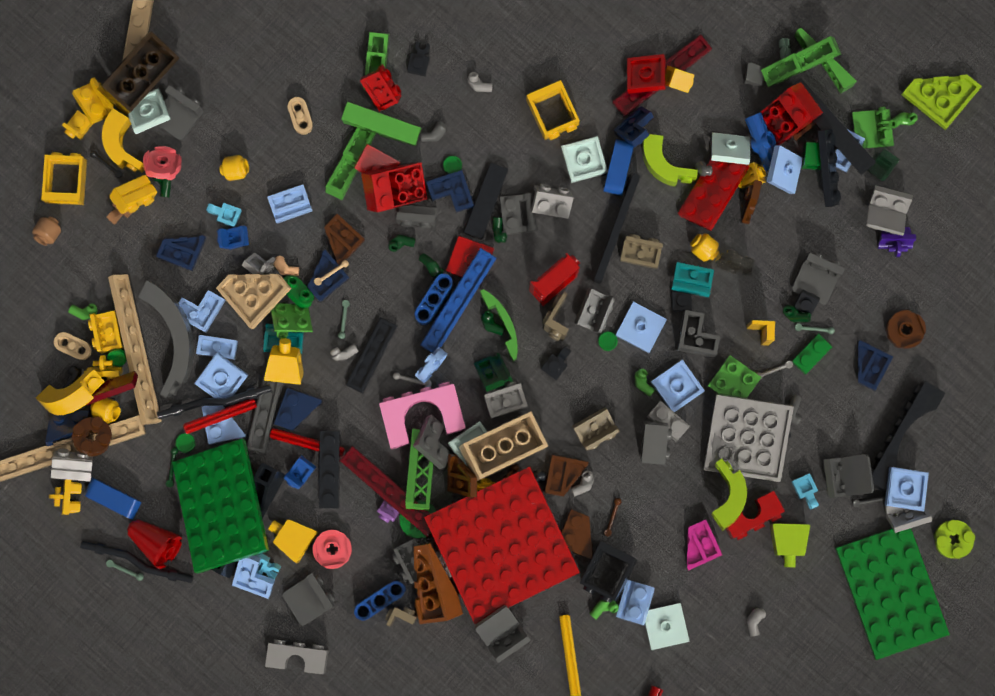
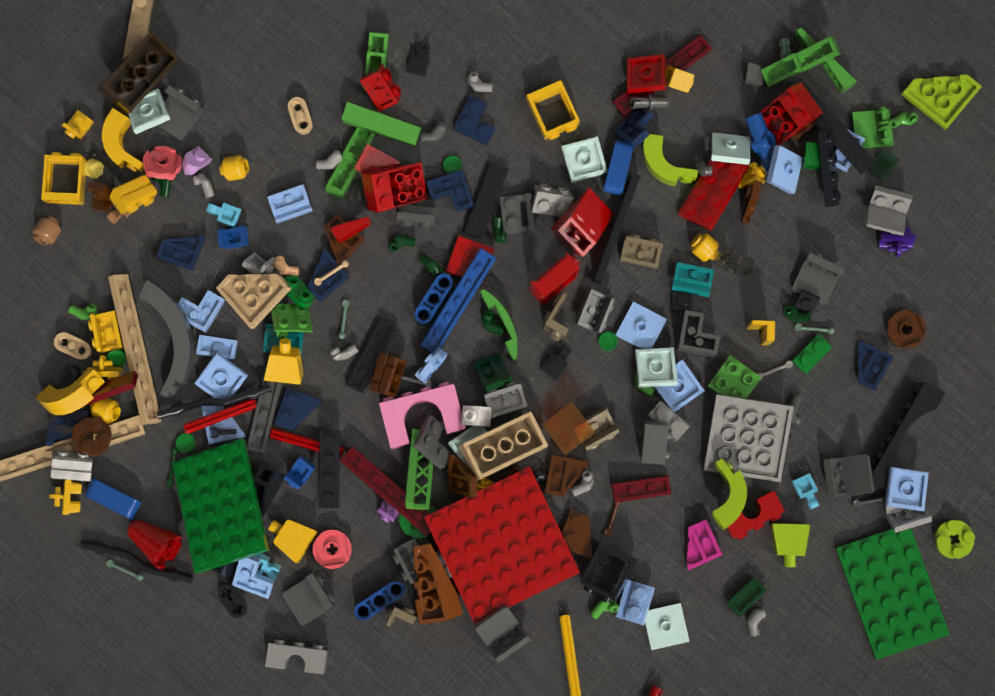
(92, 101): yellow bracket -> none
(93, 168): none -> light yellow piece
(102, 196): none -> reddish brown bracket
(195, 161): none -> lavender plate
(206, 184): none -> light grey arm
(222, 432): none -> black hand
(229, 603): none -> black beam
(331, 162): none -> light grey arm
(347, 230): none -> red slope
(387, 375): none -> reddish brown brick
(470, 124): none -> dark blue plate
(476, 416): none -> white bracket
(568, 428): none -> clear orange hinge
(583, 223): none -> red slope
(640, 489): none -> dark red tile
(649, 102): none -> dark grey pin
(656, 367): none -> light aqua plate
(746, 596): none -> dark green plate

